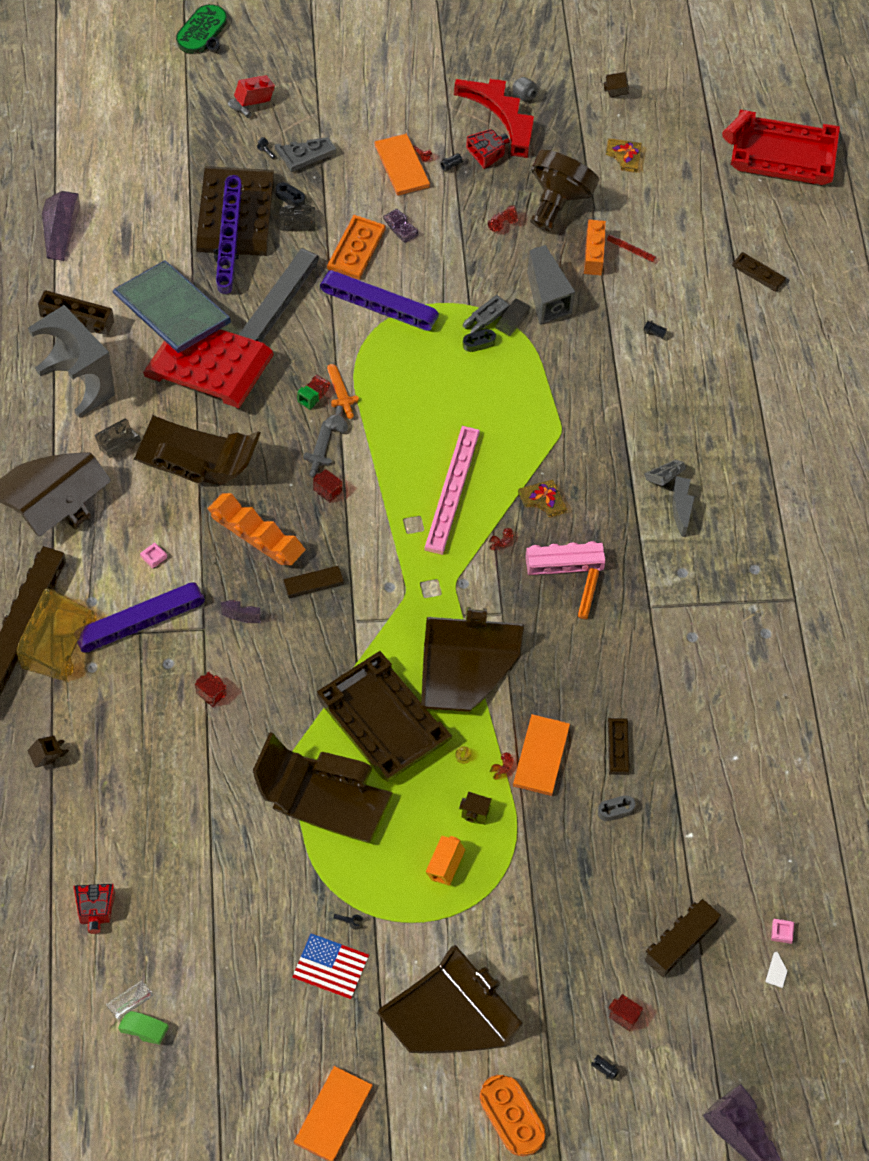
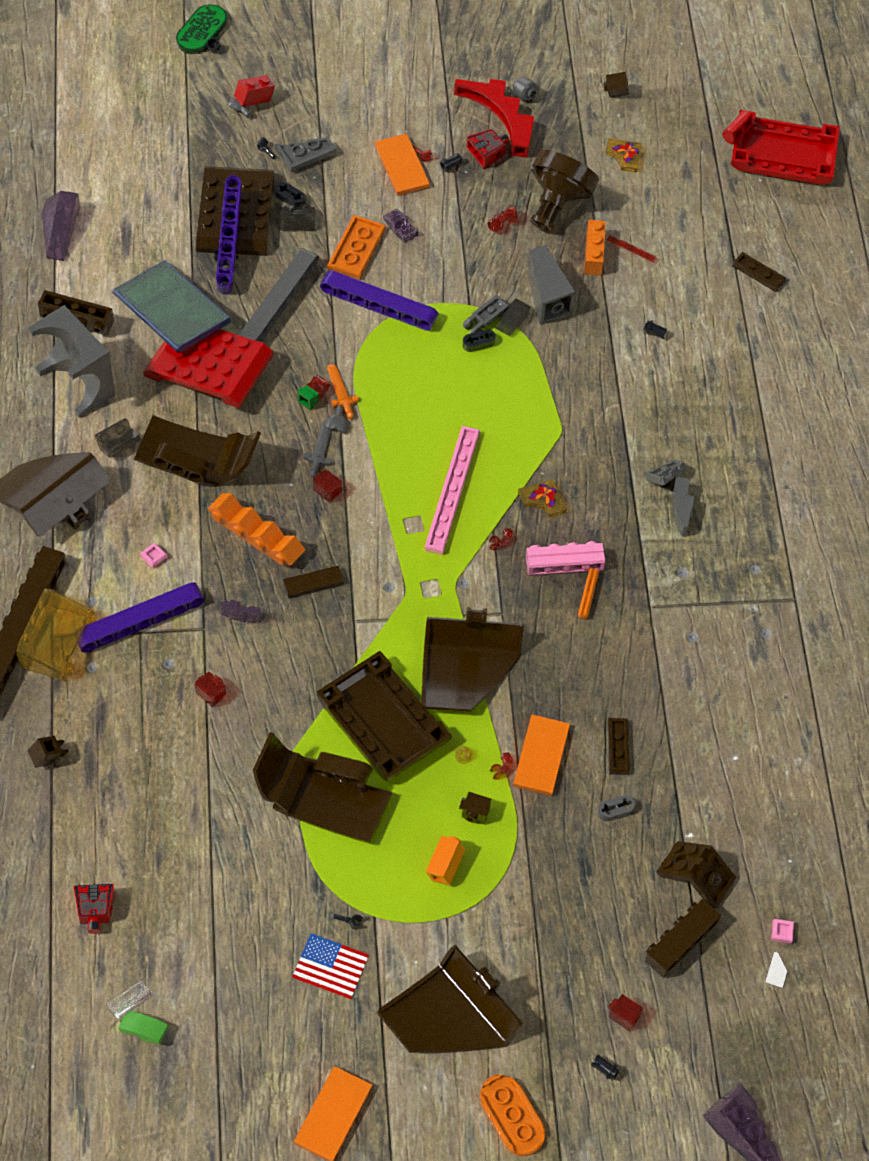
(697, 865): none -> dark brown bracket

